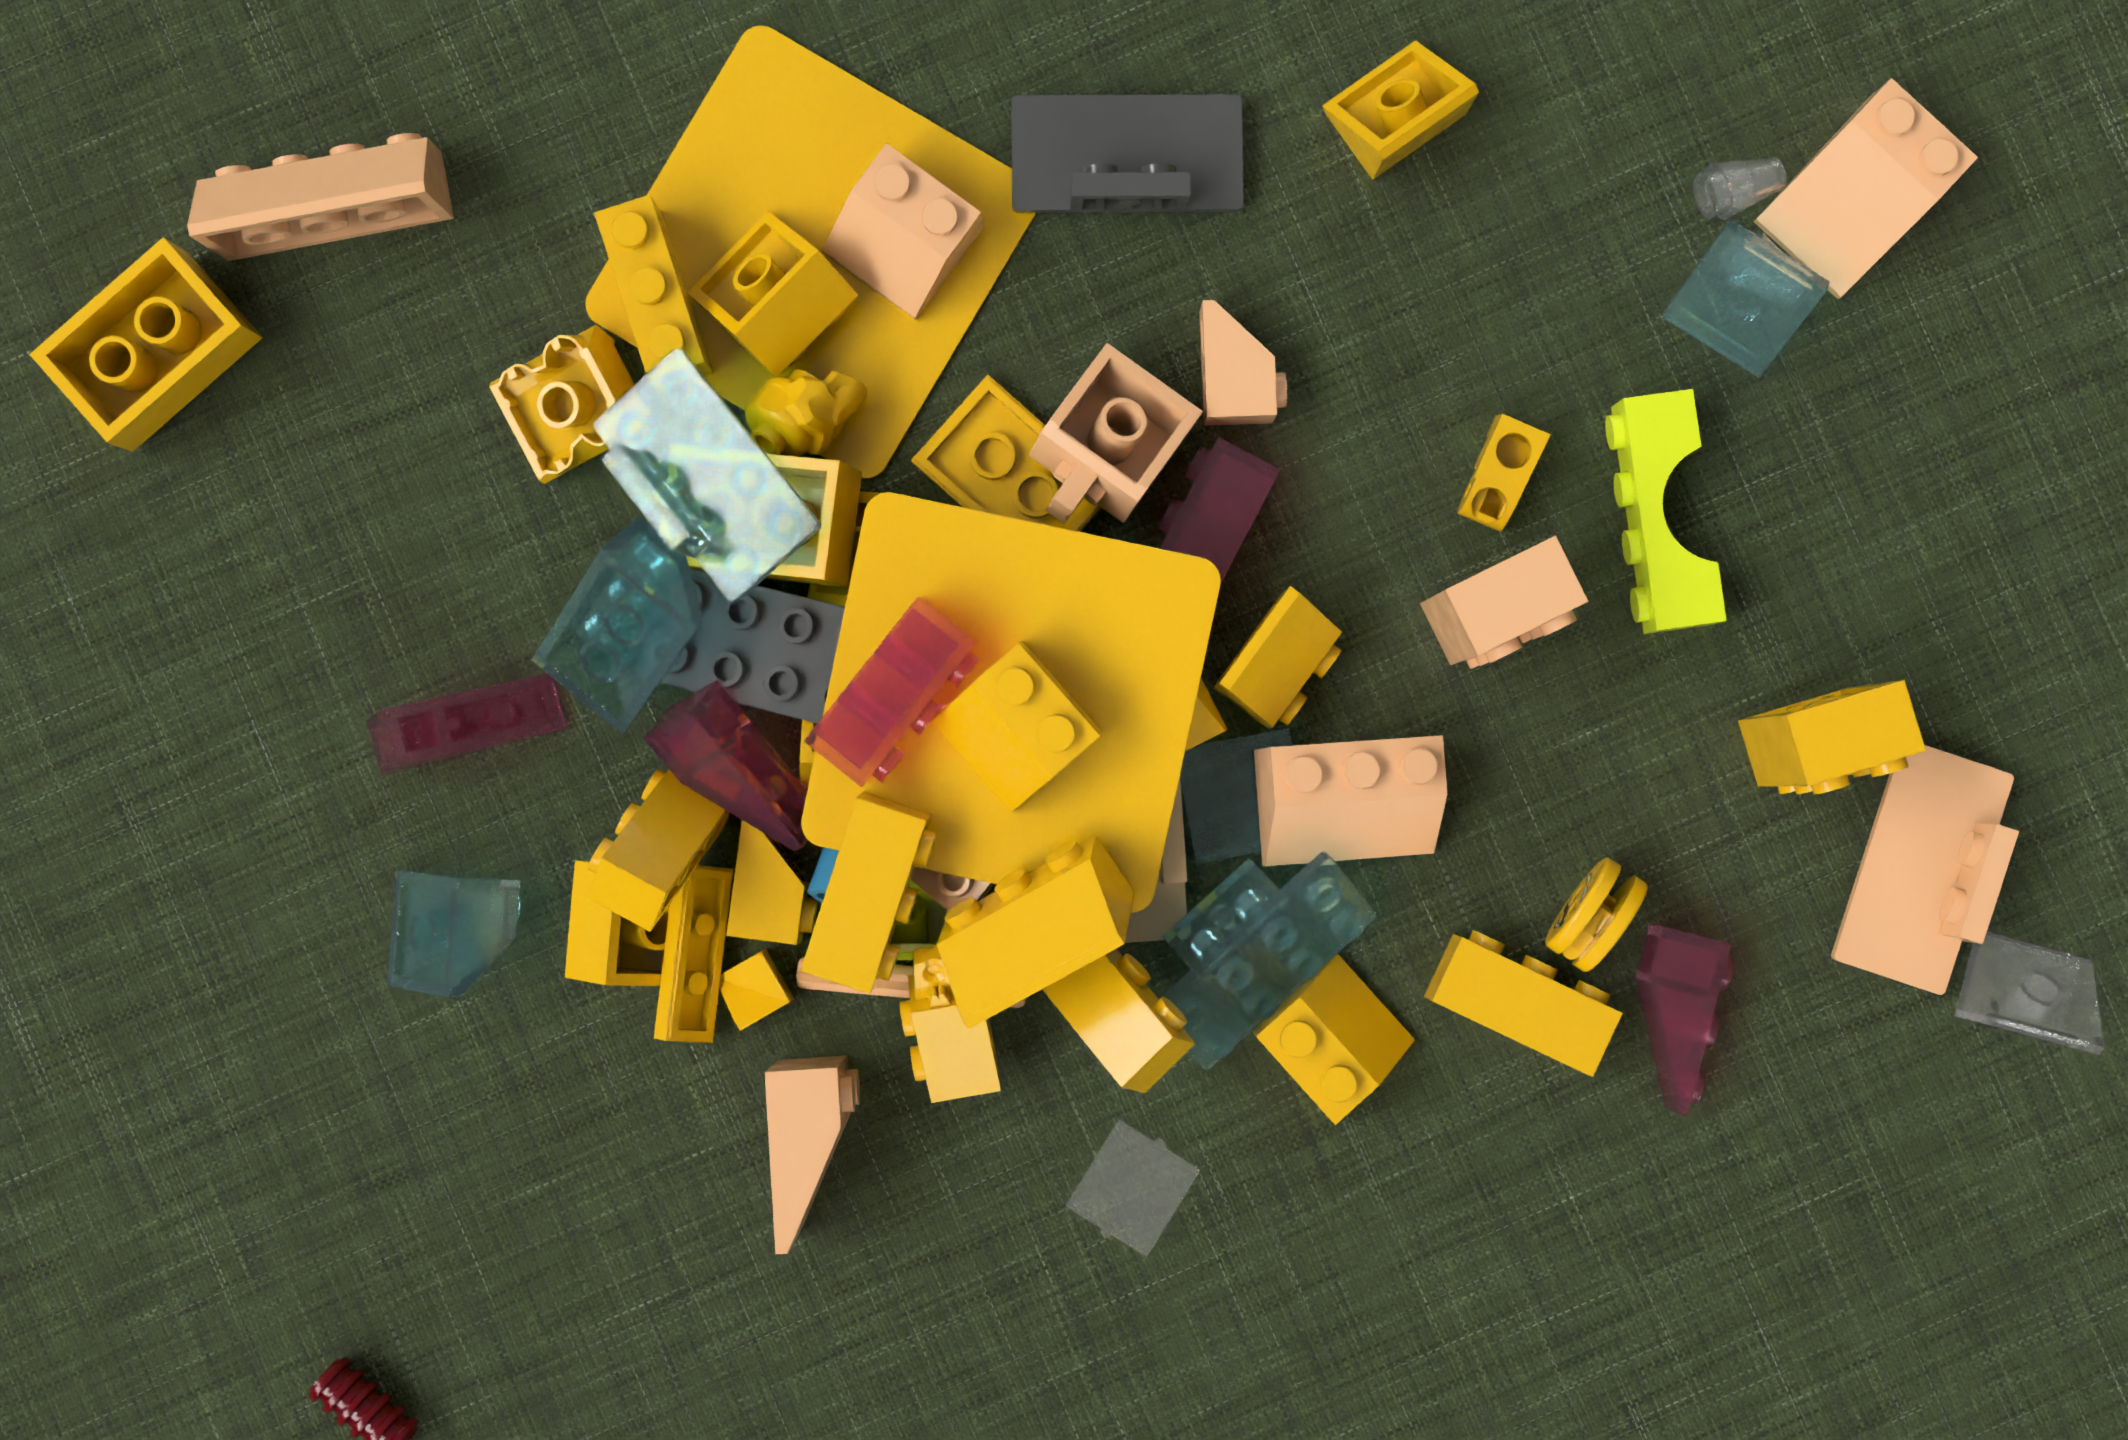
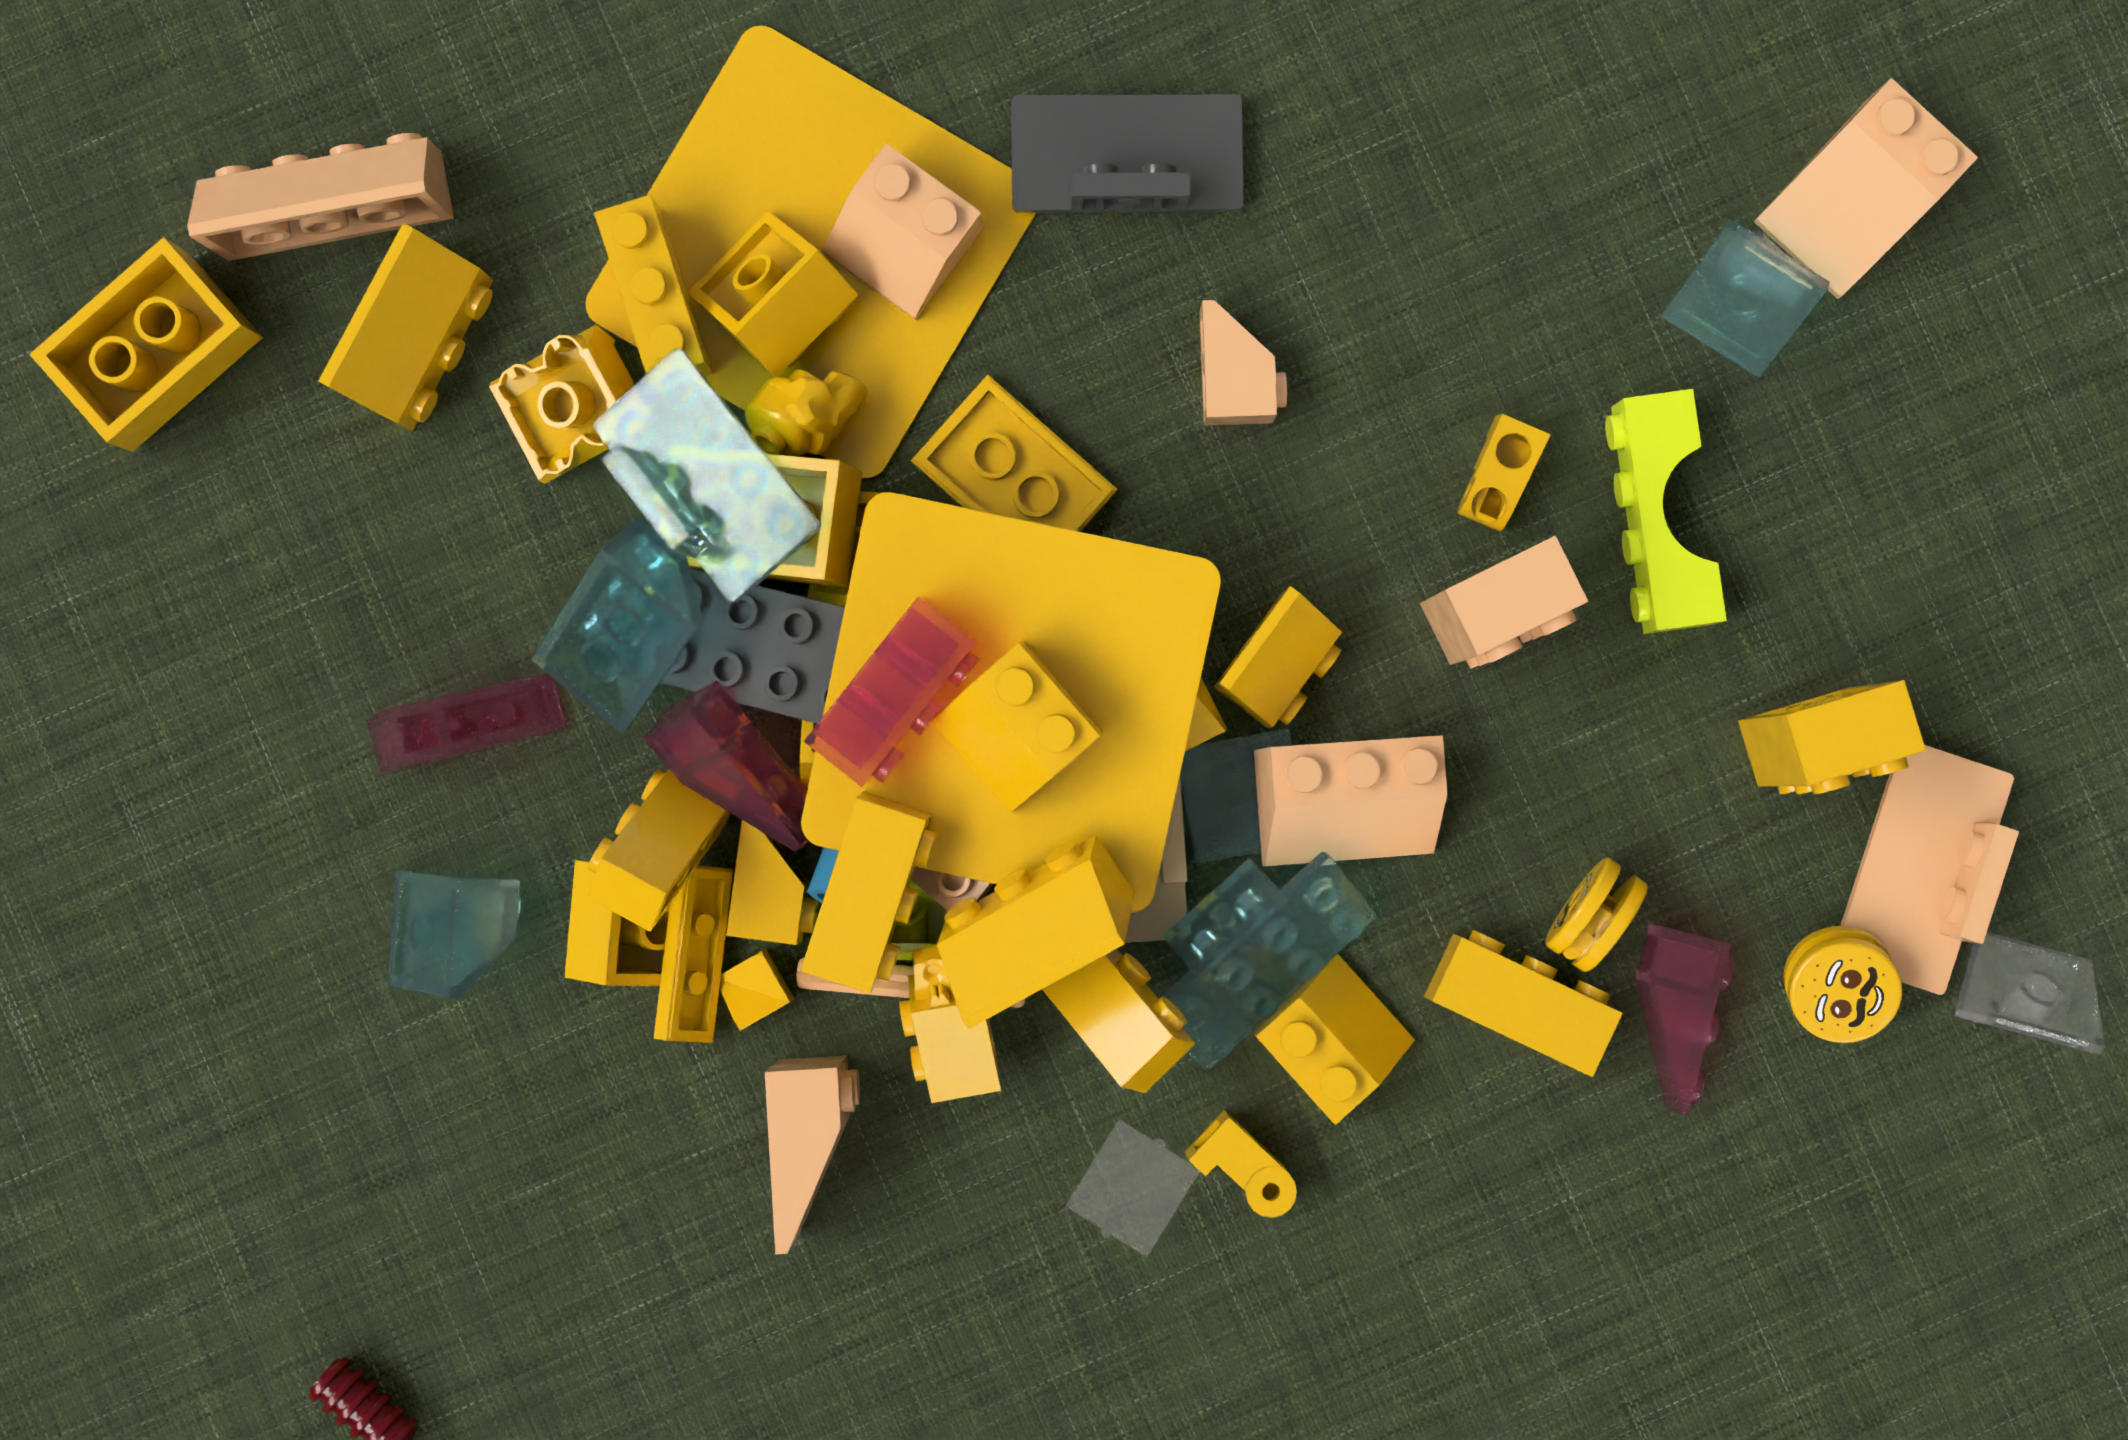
(408, 329): none -> yellow slope
(1112, 436): light nougat hinge -> none
(1220, 505): clear pink brick -> none
(1259, 1174): none -> yellow leg
(1400, 107): yellow slope -> none
(1736, 185): clear cone -> none
(1842, 984): none -> yellow head

